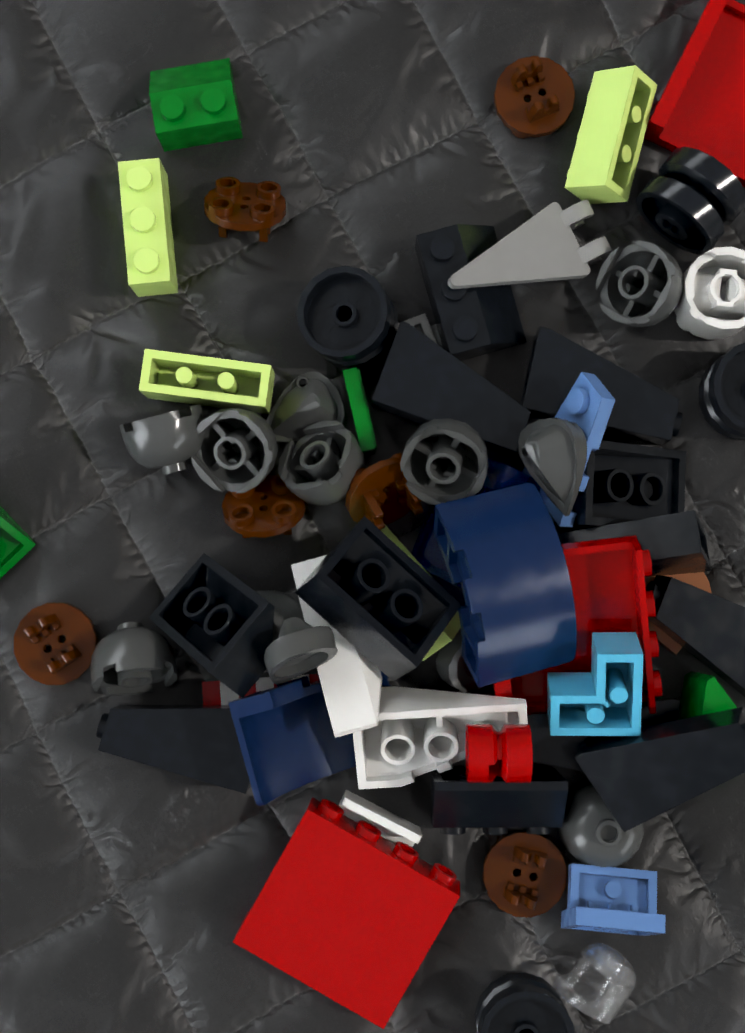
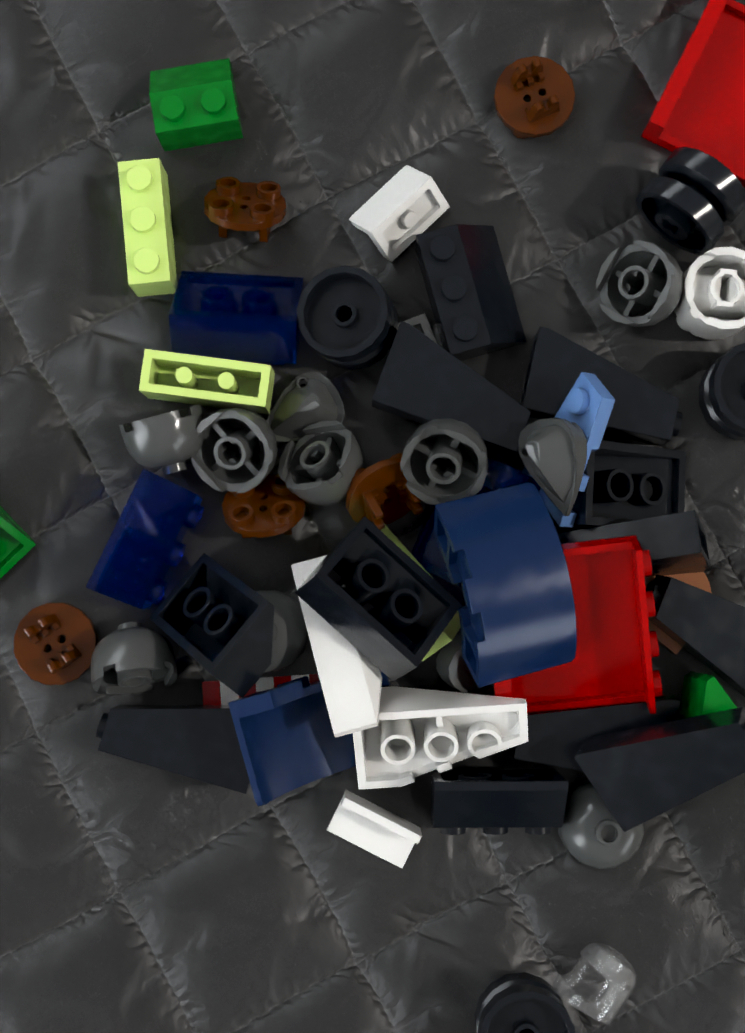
(146, 541): none -> clear blue slope
(236, 317): none -> clear blue slope
(298, 650): dark grey piece -> none
(349, 912): red panel -> none
(360, 411): green tile -> none
(400, 211): none -> white panel
(498, 753): red wheel -> none
(519, 893): reddish brown plate -> none
(536, 251): light grey flag -> none
(600, 700): medium azure brick -> none
(611, 135): yellowish green brick -> none
(612, 901): medium blue bracket -> none

